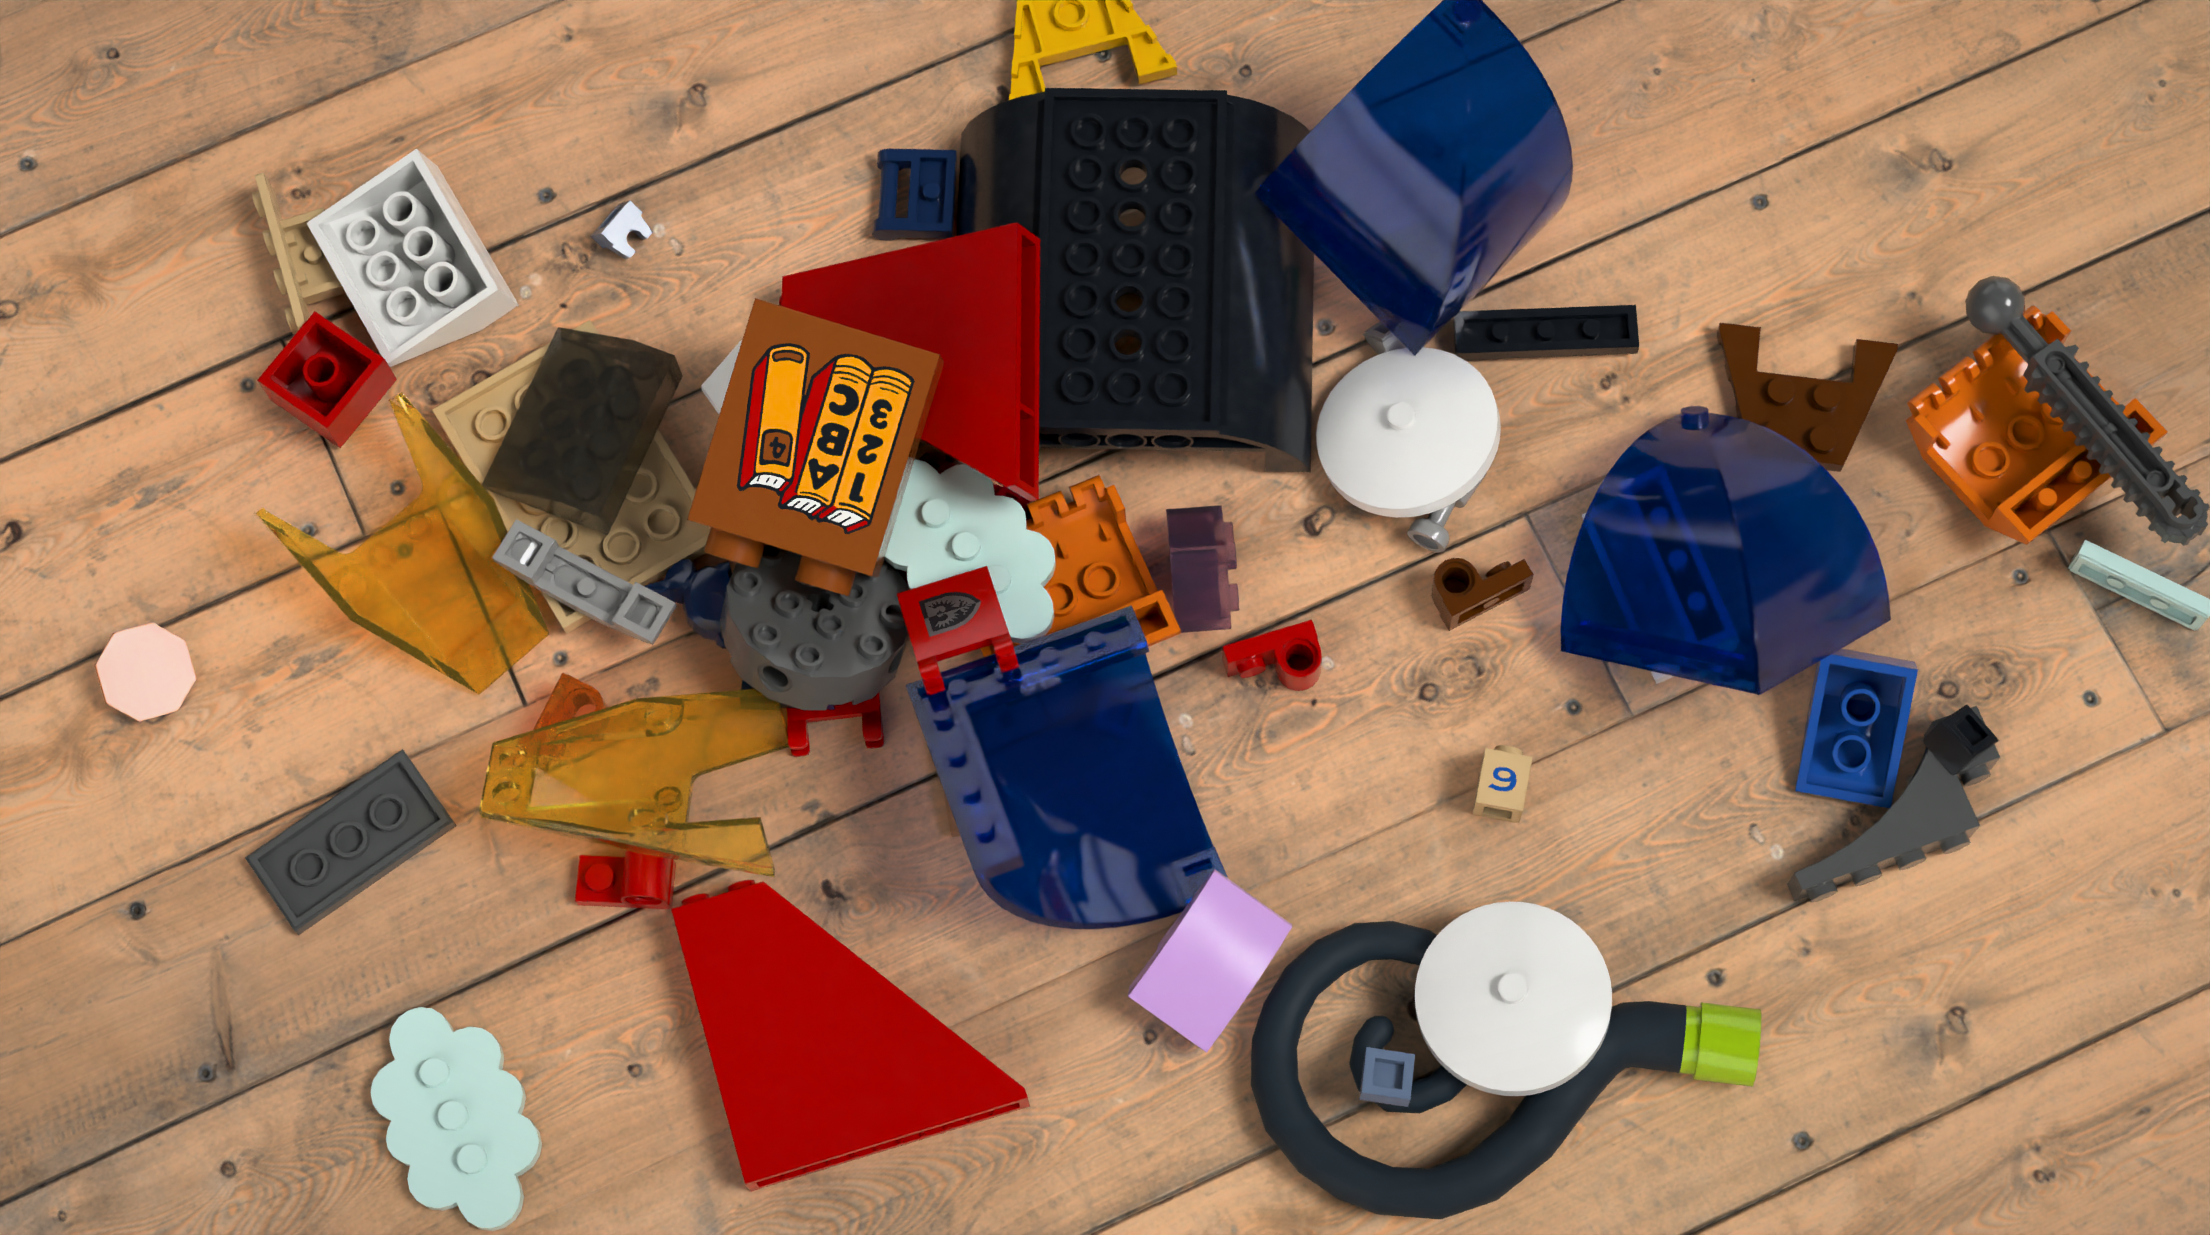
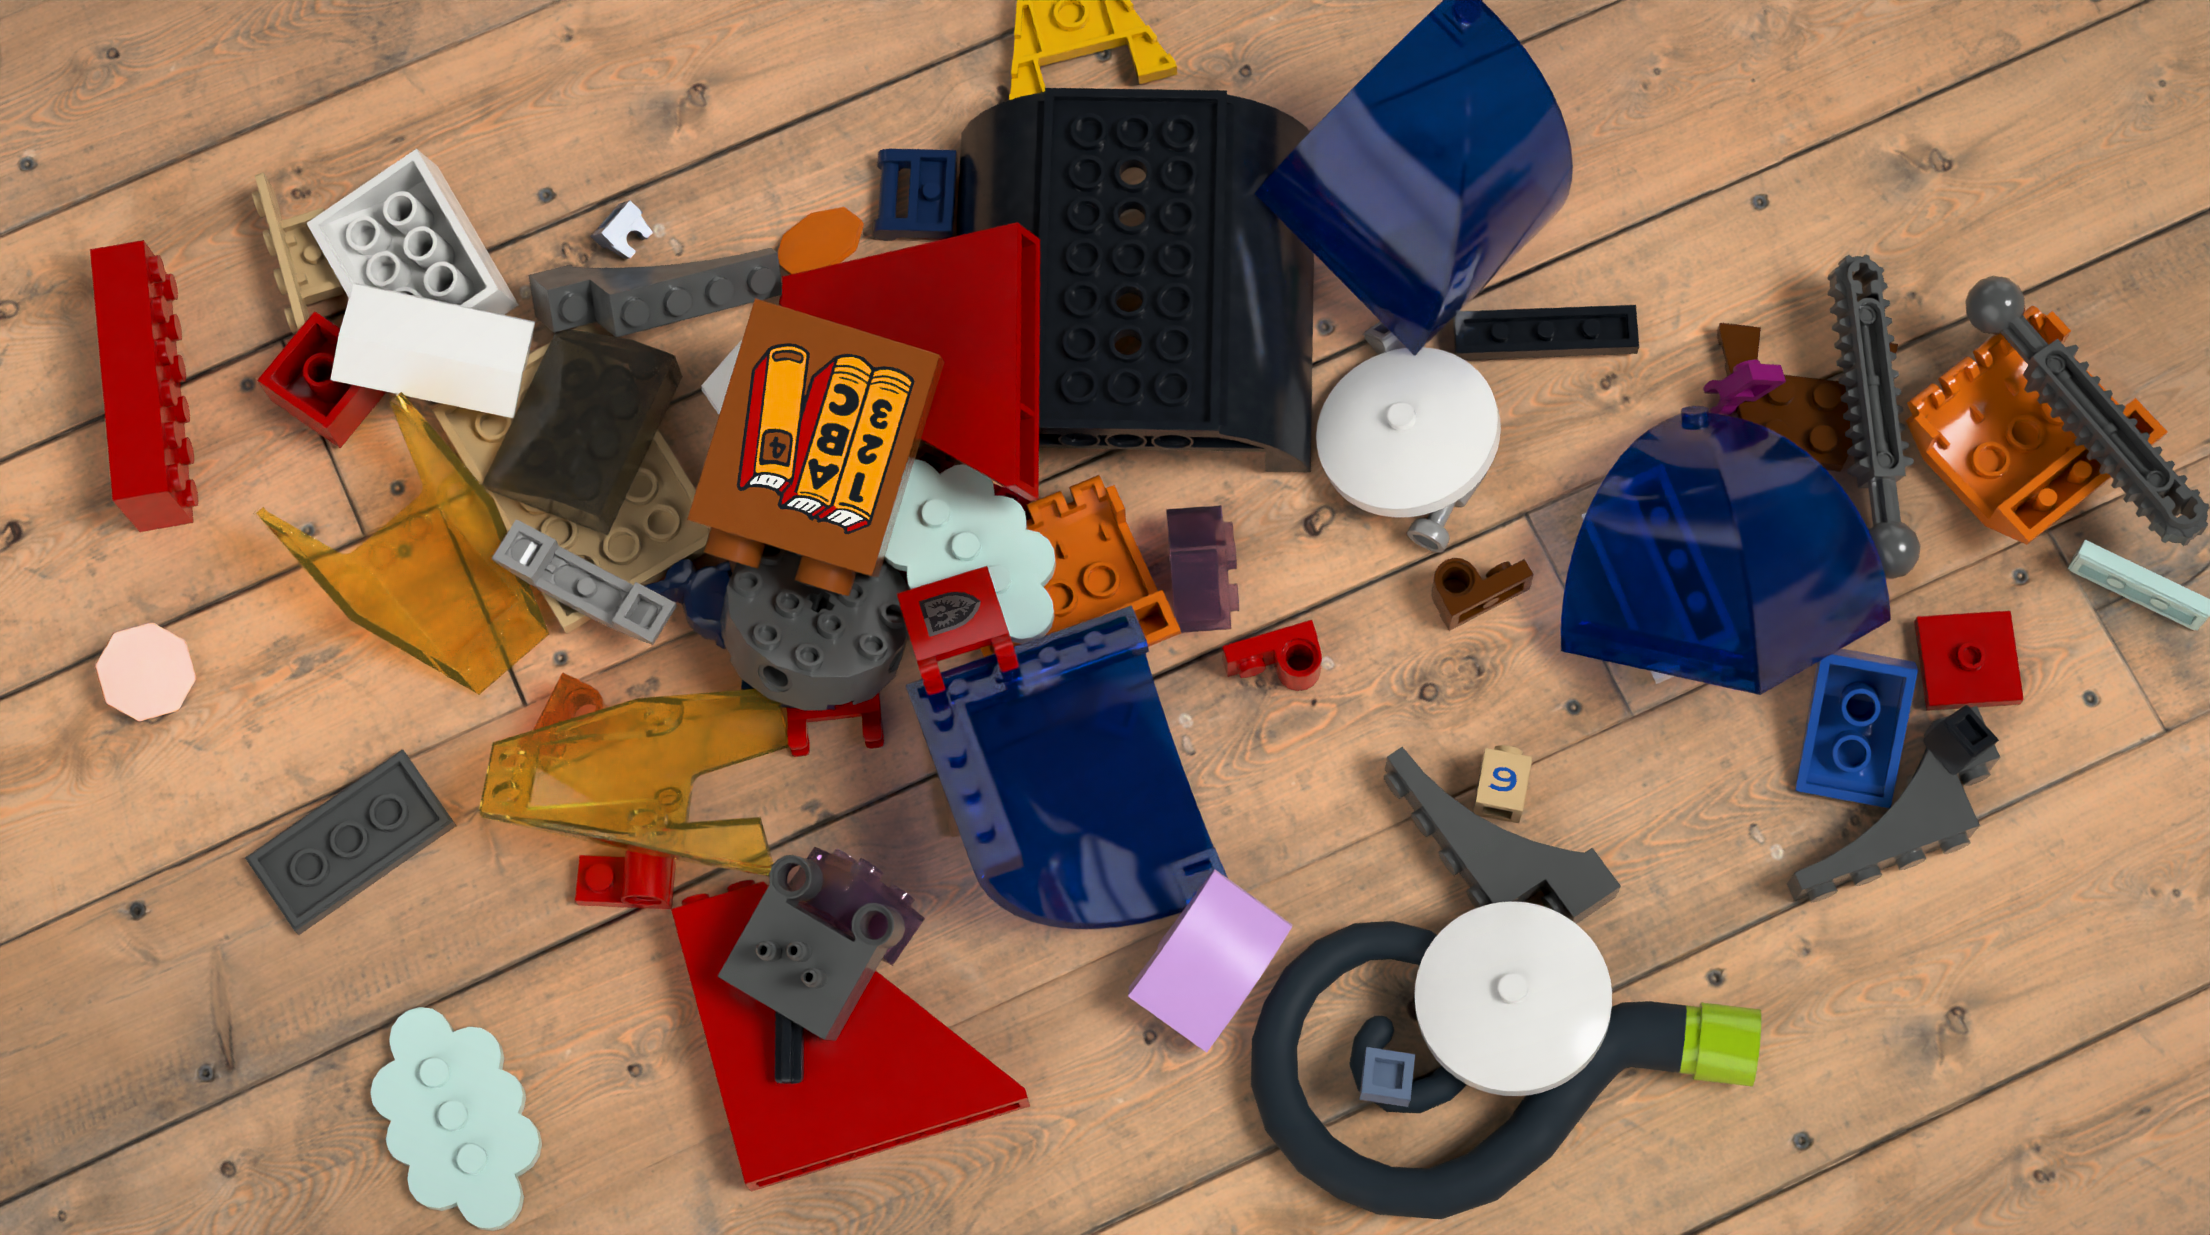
(143, 386): none -> red brick
(432, 350): none -> white slope
(652, 296): none -> dark grey arch
(805, 964): none -> dark grey piece
(820, 240): none -> orange piece
(850, 886): none -> brick
(1496, 861): none -> dark grey arch
(1747, 383): none -> magenta plate
(1872, 405): none -> dark grey gear
(1968, 660): none -> red plate

